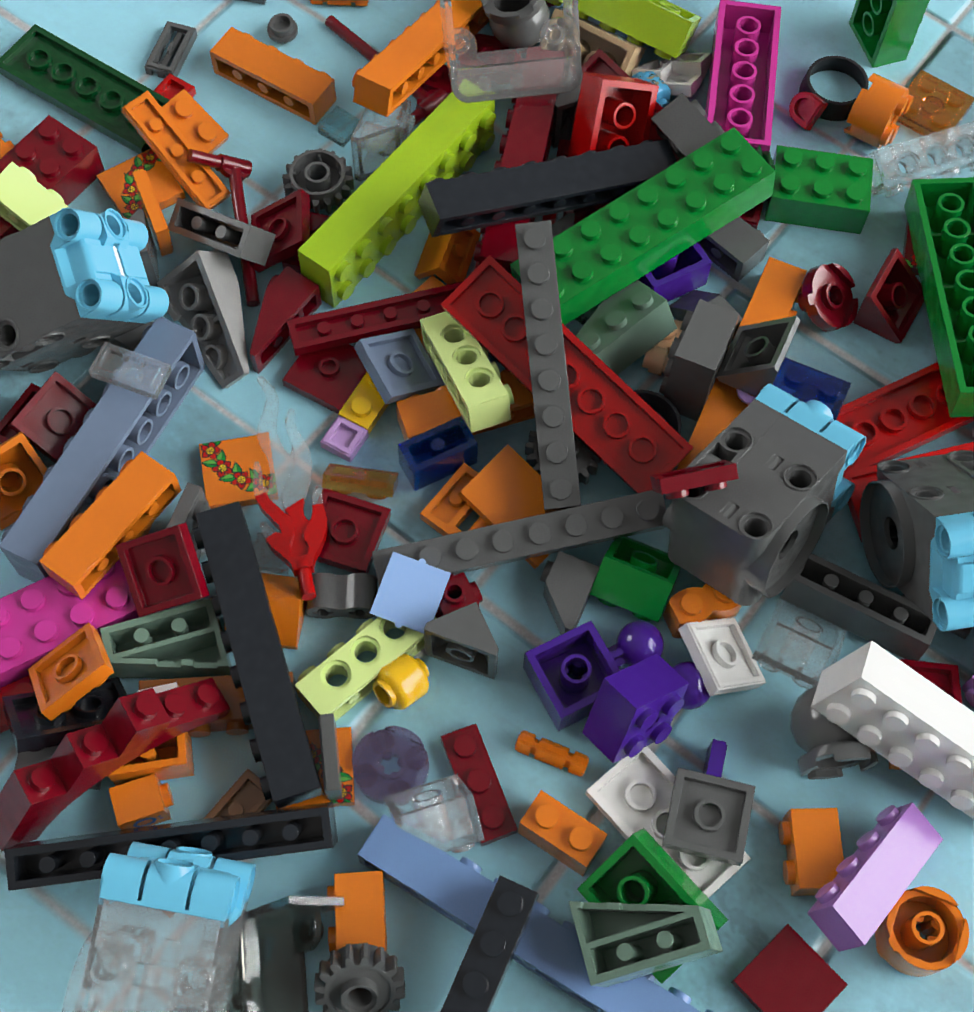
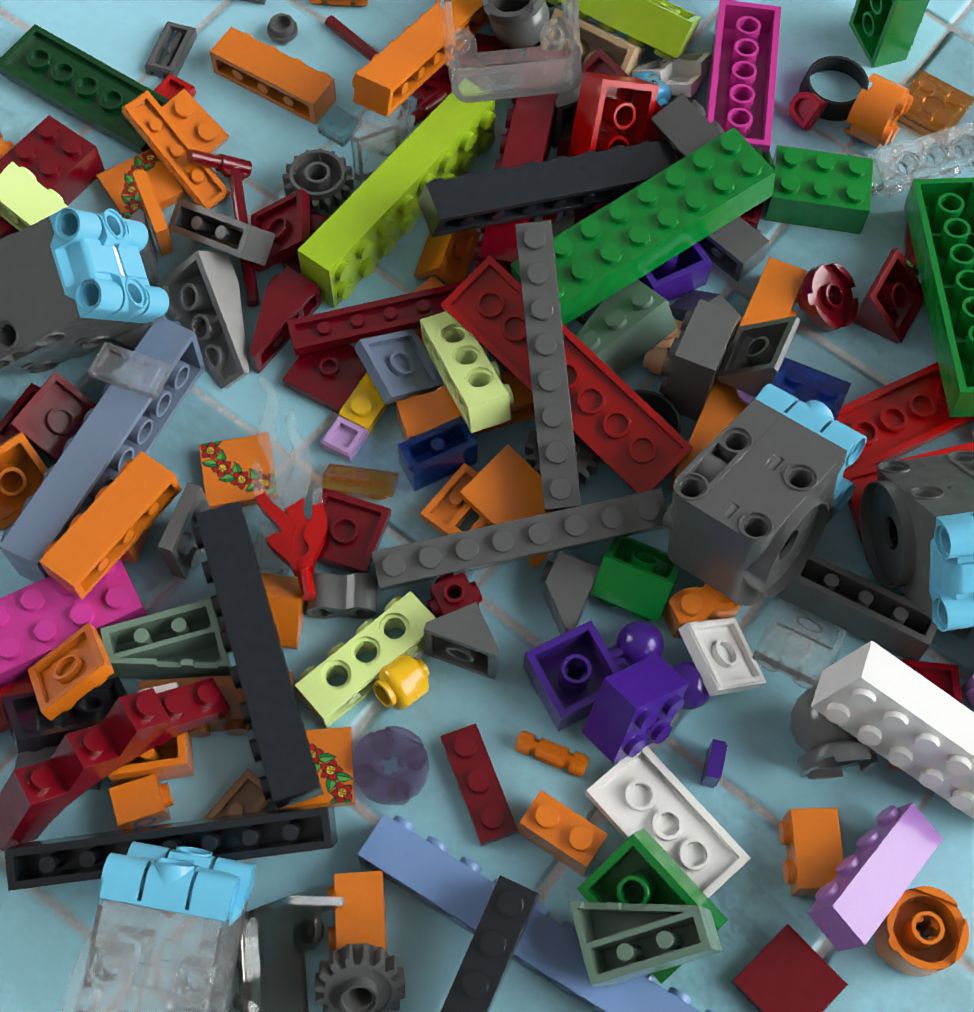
(162, 570): dark red plate -> none
(330, 757): dark grey tile -> none
(410, 592): light blue piece -> none
(438, 814): clear slope -> none
(709, 816): dark grey plate -> none
(710, 476): dark red plate -> none

